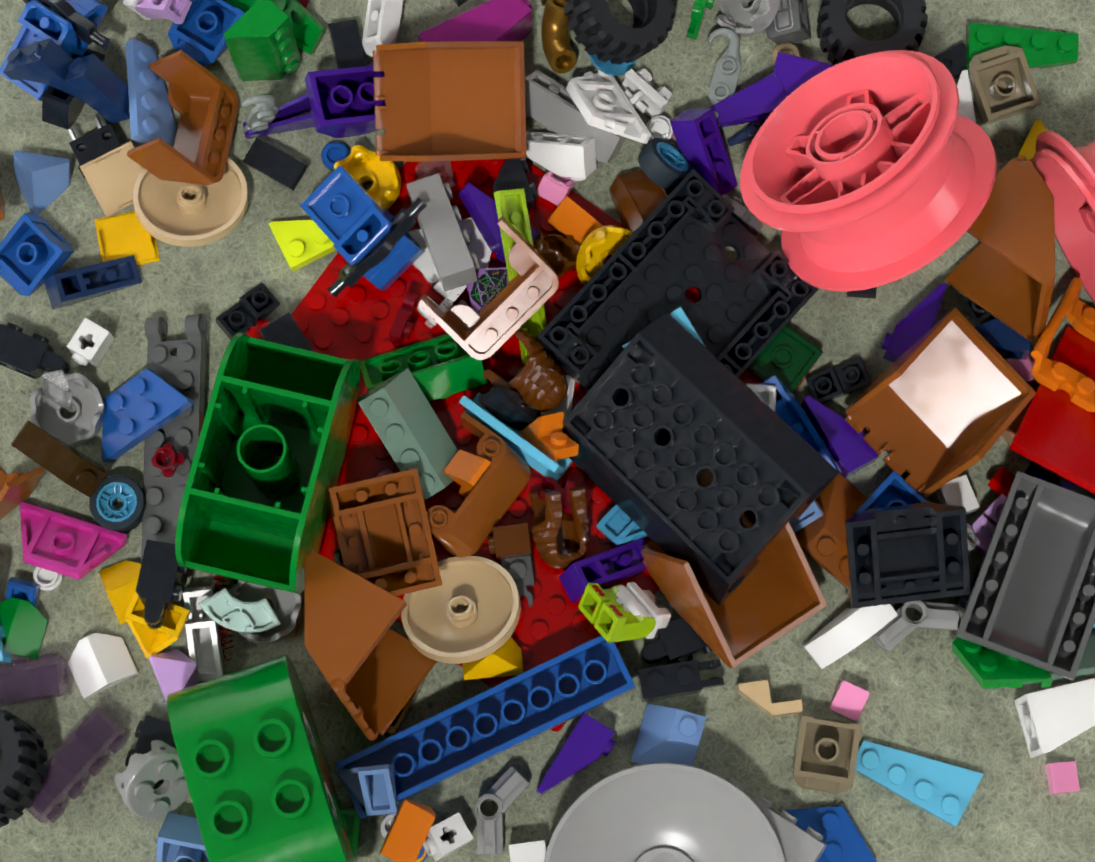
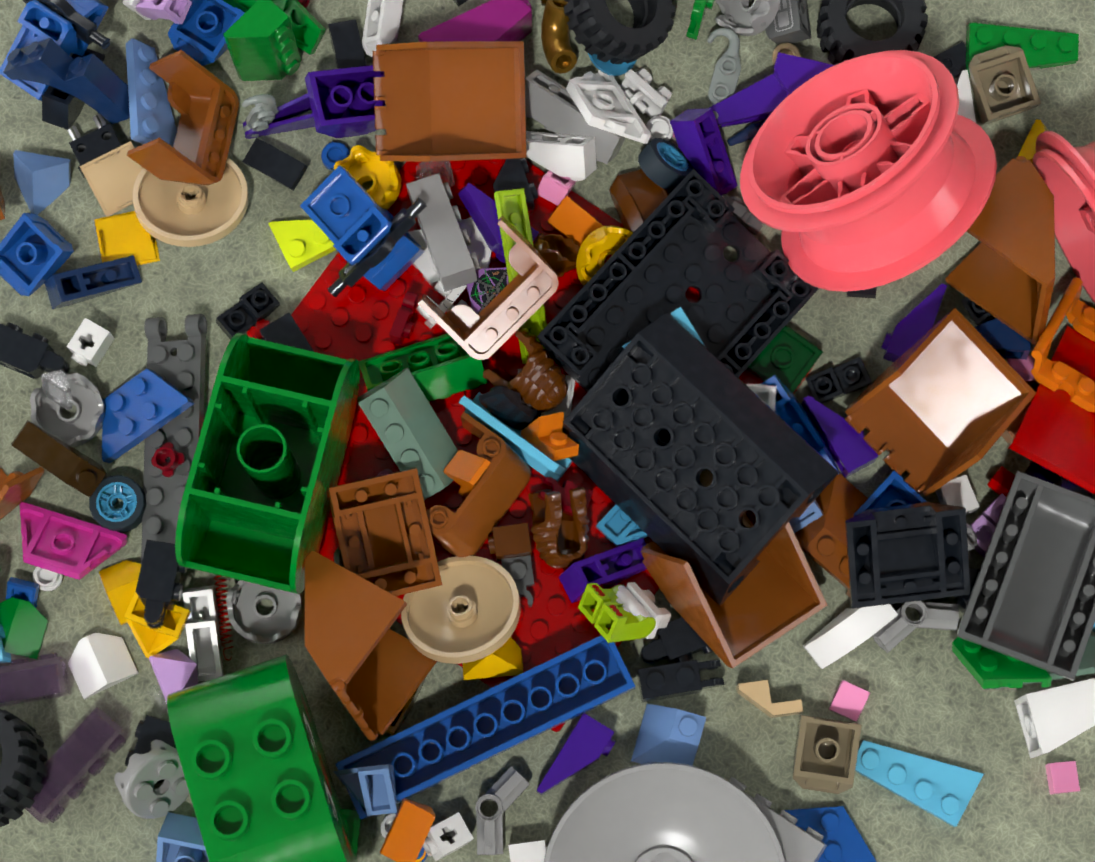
(239, 615): light aqua tile -> none

